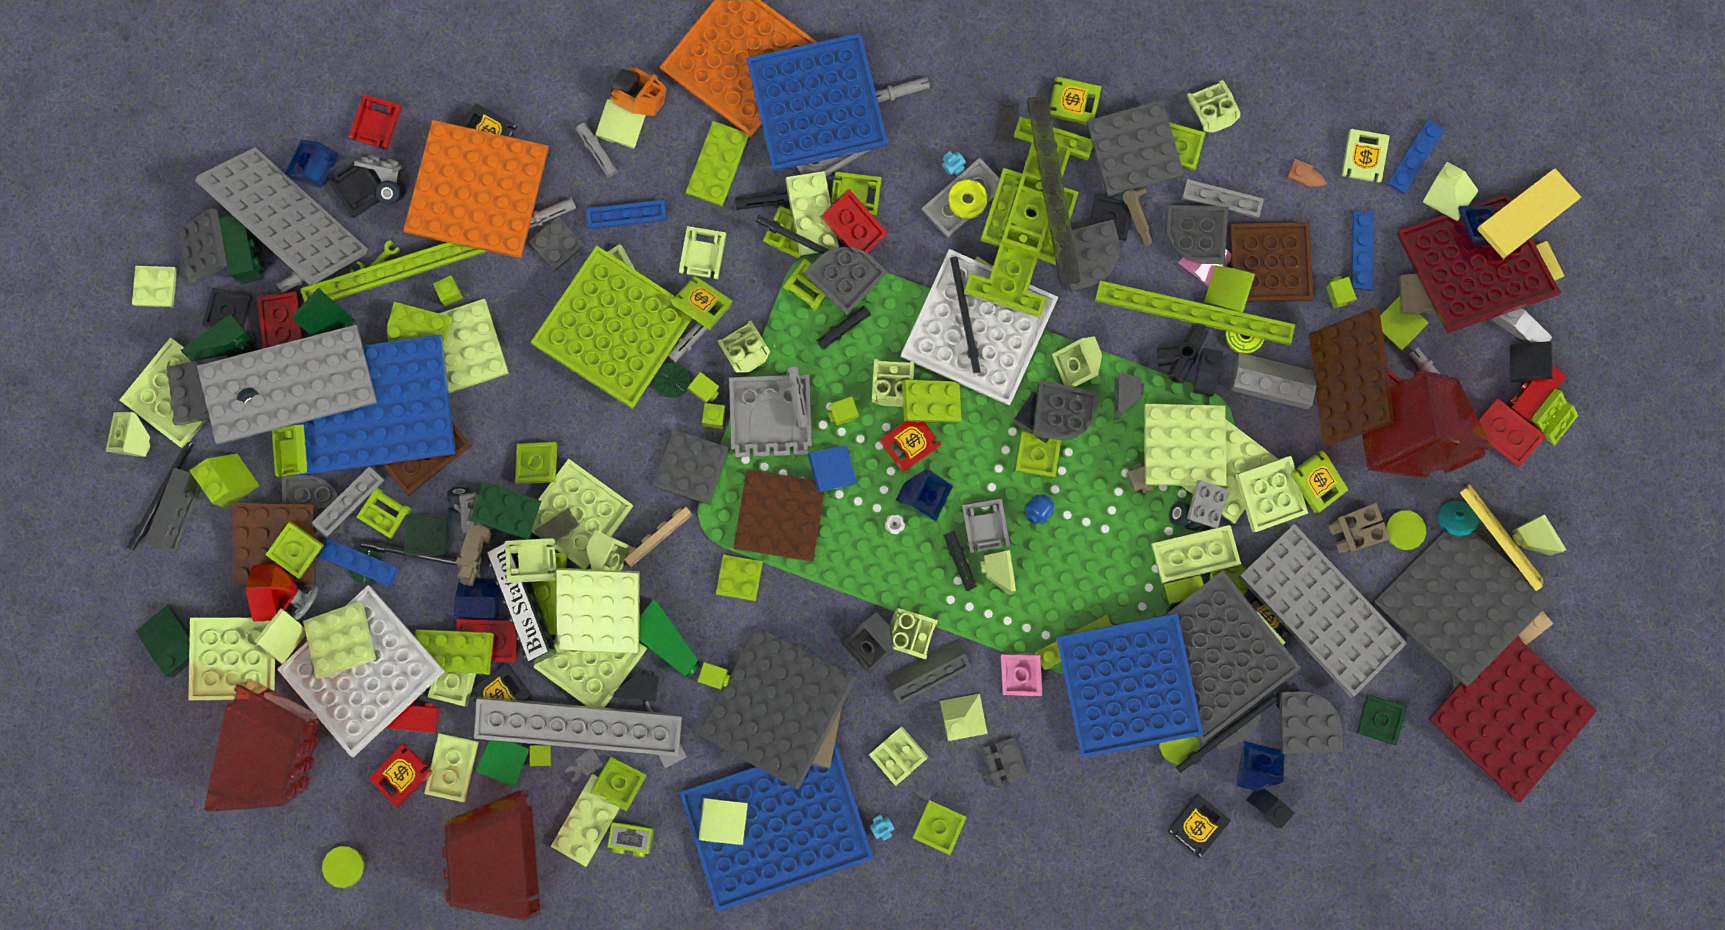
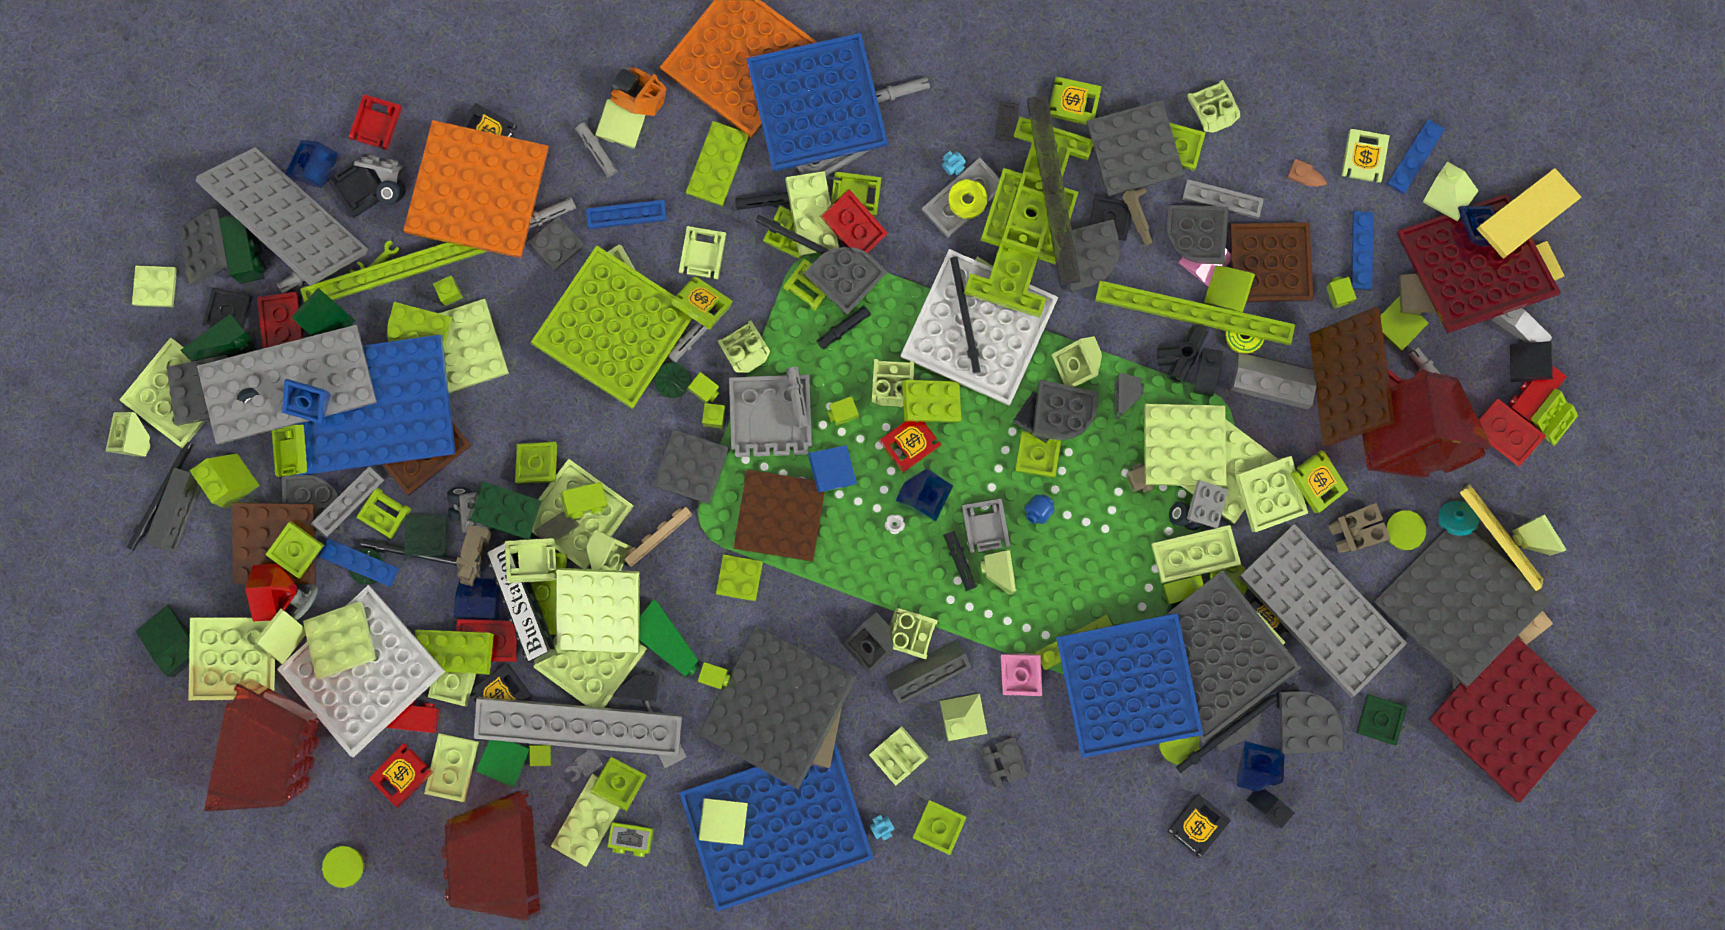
(305, 401): none -> blue slope
(584, 500): none -> lime brick

